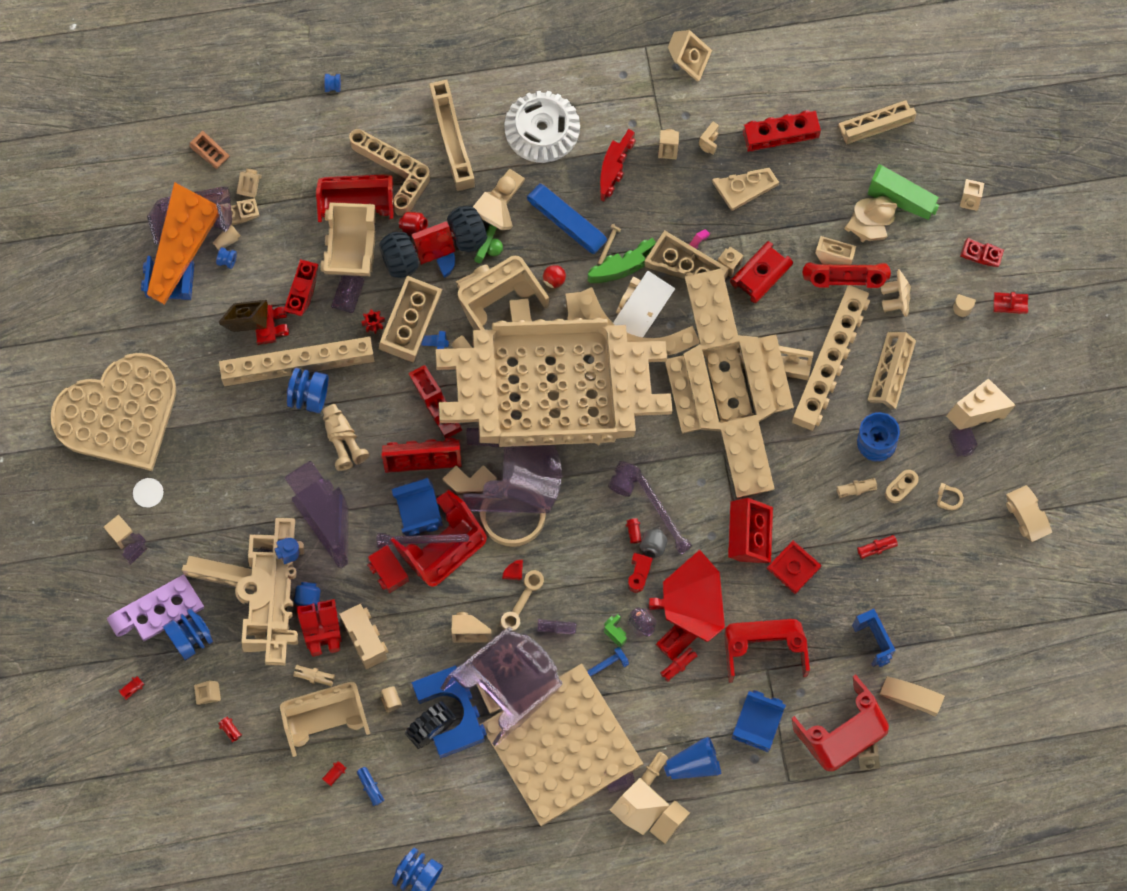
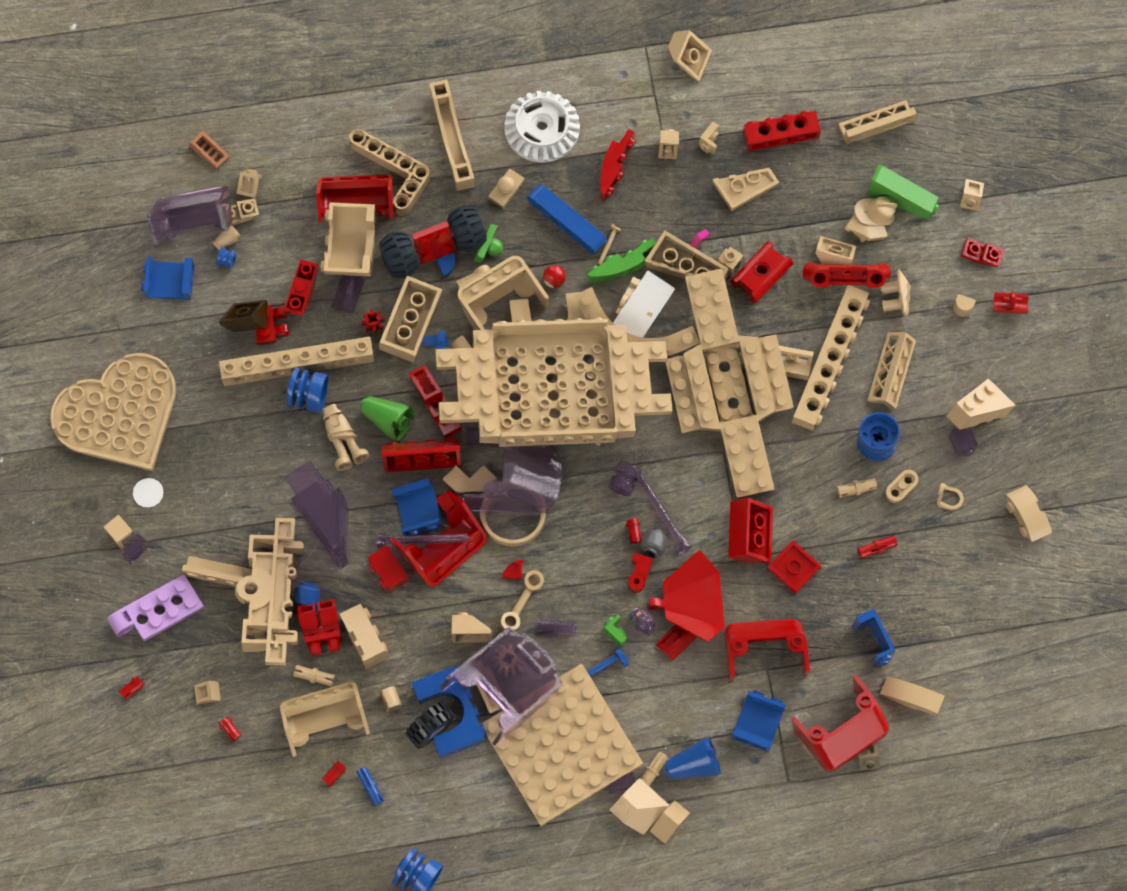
(184, 230): orange wing -> none
(188, 633): blue wheel -> none
(287, 550): blue plate -> none
(332, 83): blue wheel -> none
(388, 416): none -> bright green cone
(413, 222): red head -> none
(494, 210): tan slope -> none
(678, 664): red pin -> none

